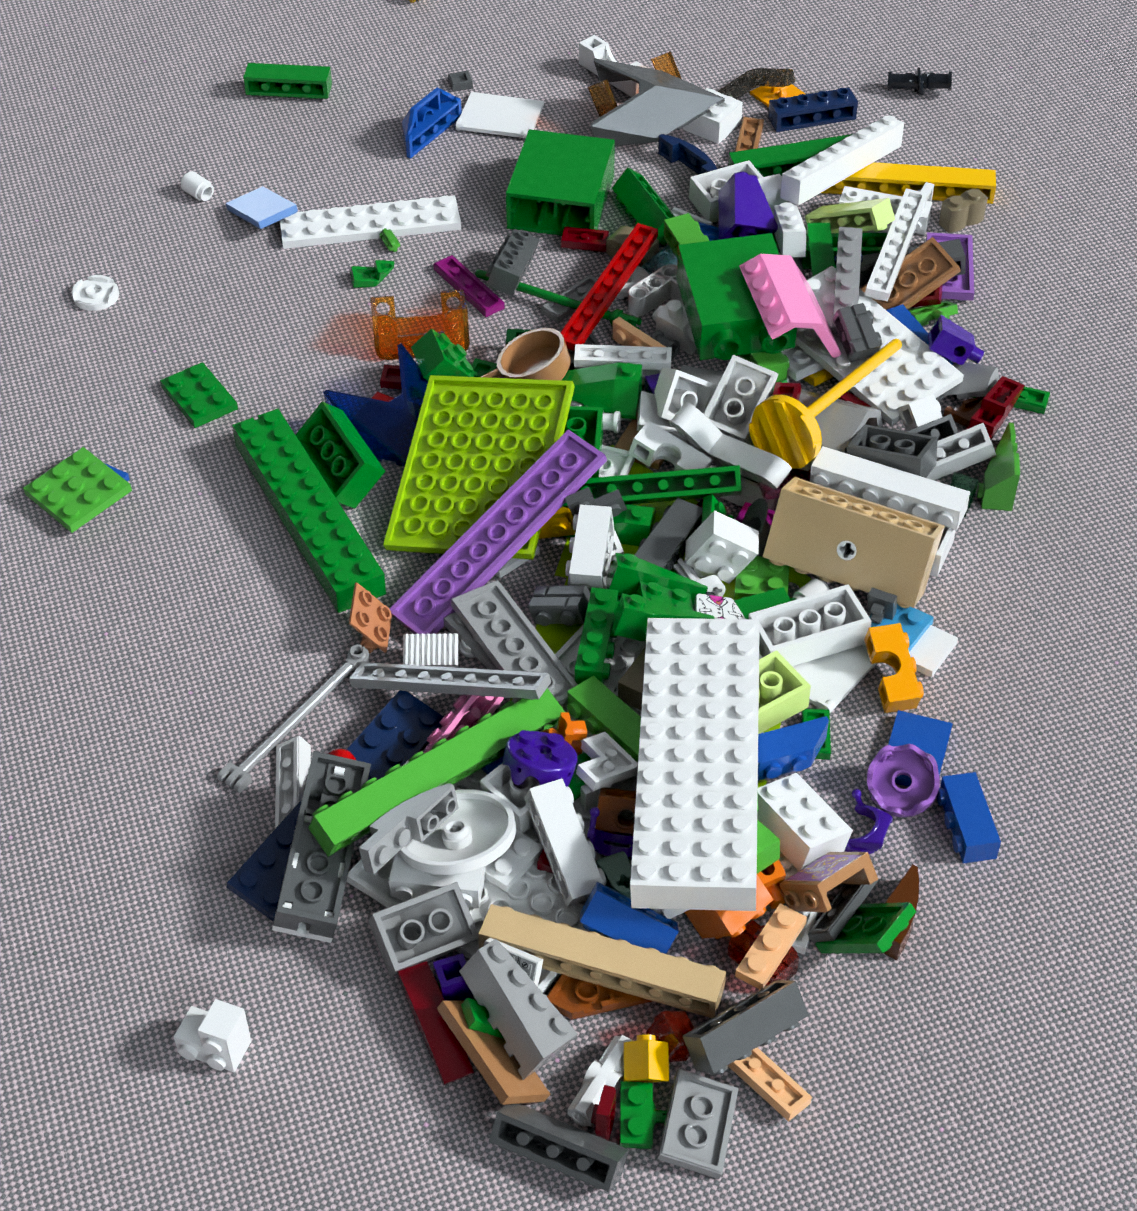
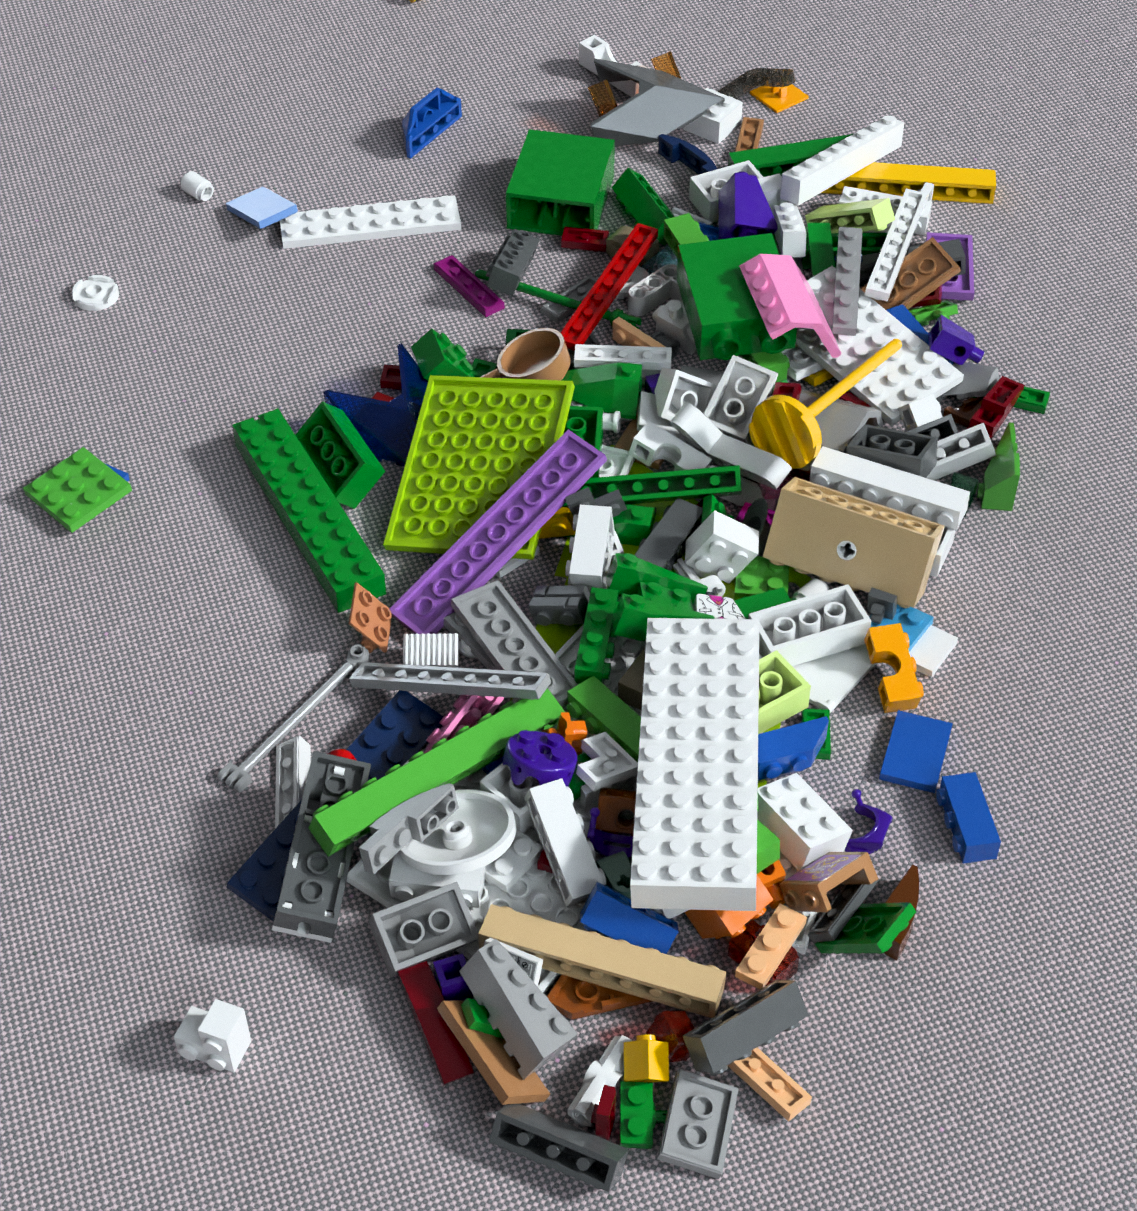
(198, 395): green plate -> none
(287, 80): green brick -> none
(370, 276): green slope -> none
(389, 240): bright green piece -> none
(393, 330): clear orange windscreen -> none
(460, 81): dark grey tile -> none
(499, 115): white piece -> none
(812, 109): dark blue brick -> none
(857, 332): dark grey brick -> none
(908, 761): medium lavender plate -> none
(919, 81): black piece -> none
(963, 210): dark tan brick -> none

